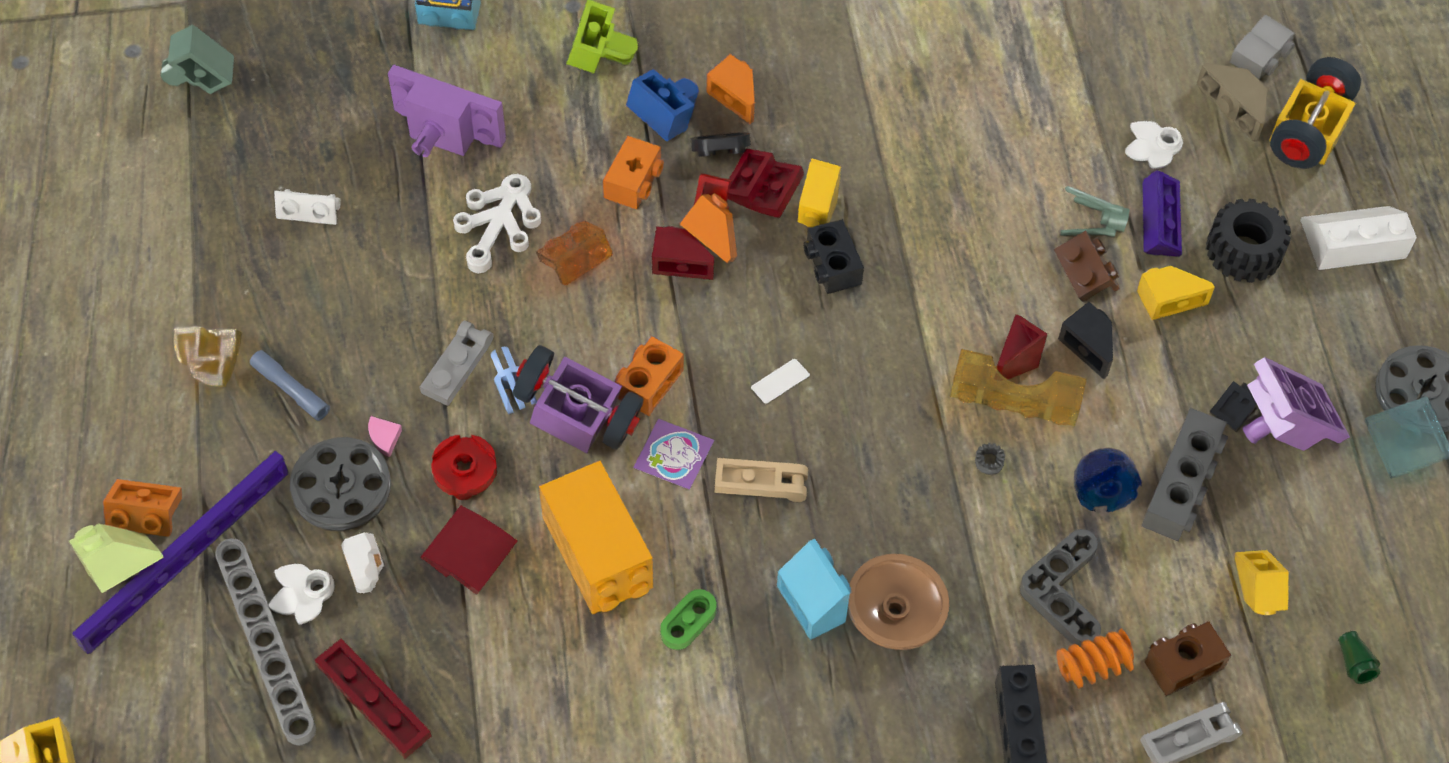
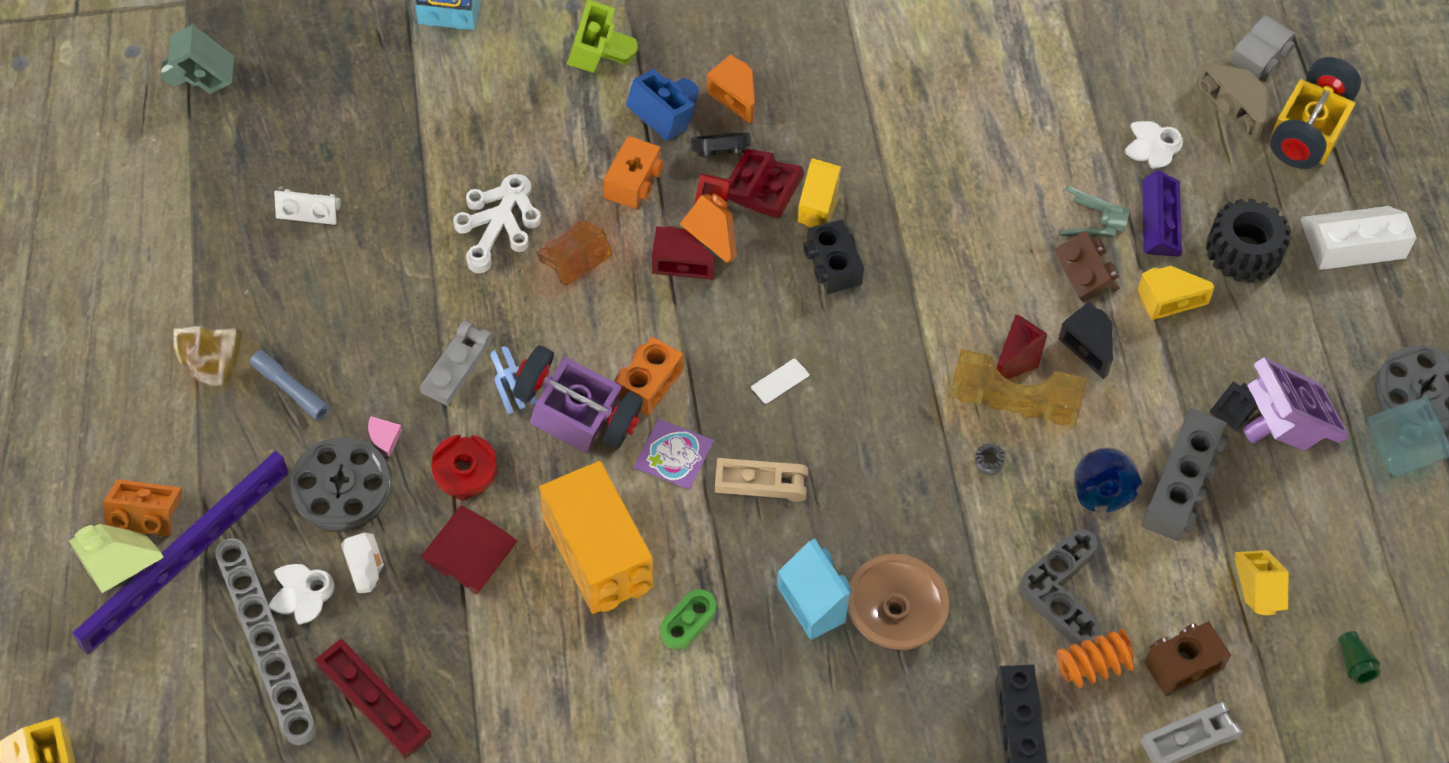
(445, 113): medium lavender brick -> none

